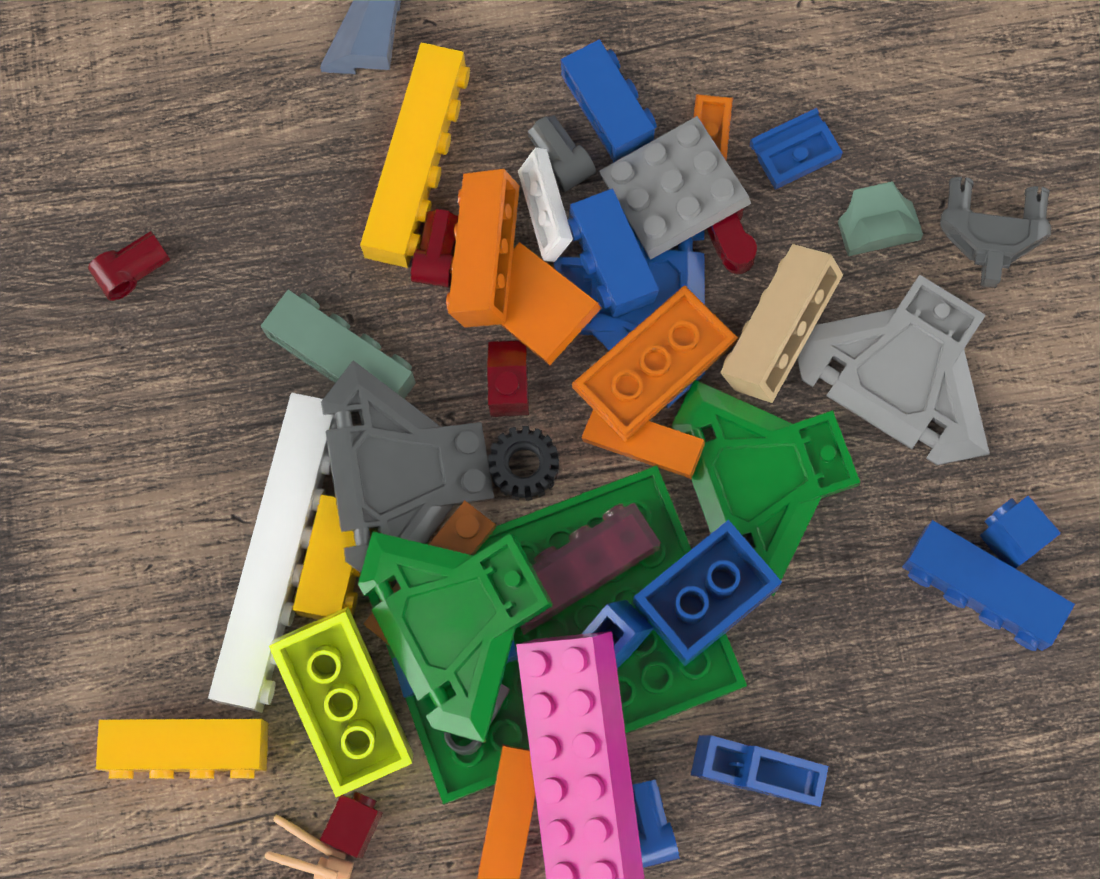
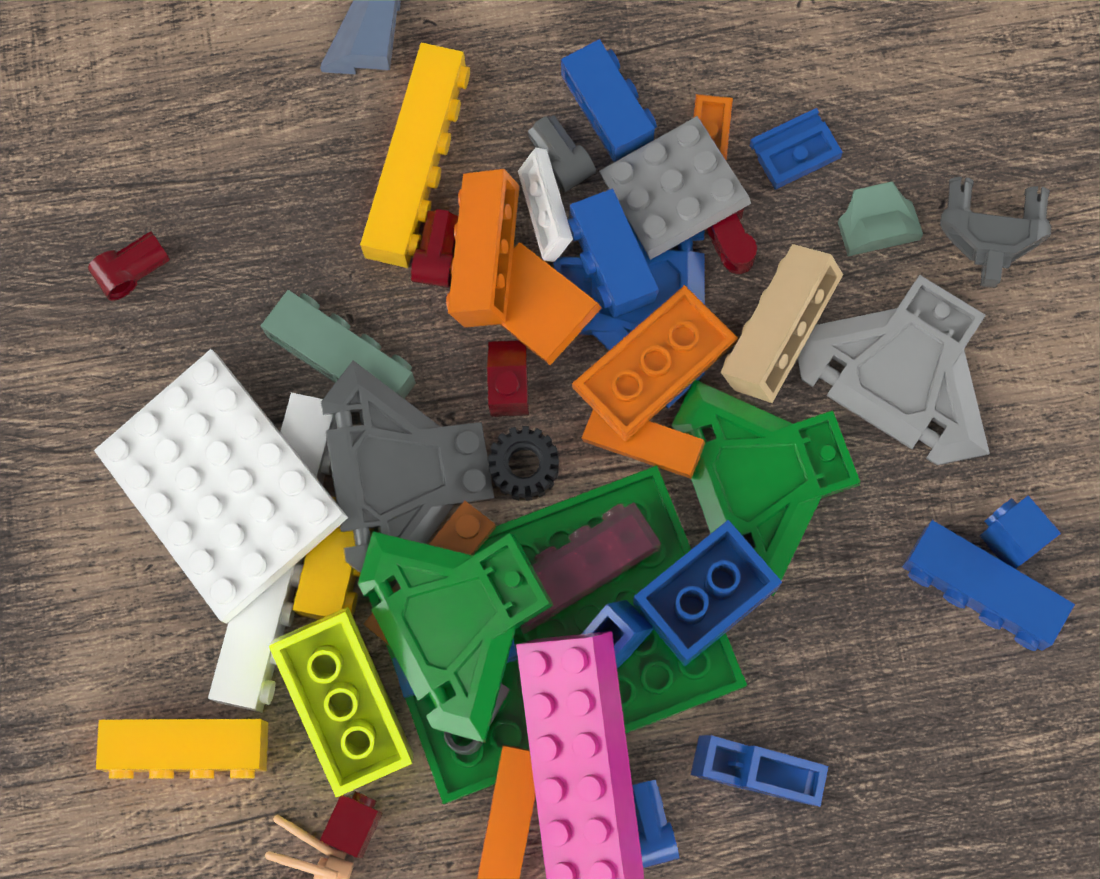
(220, 486): none -> white plate

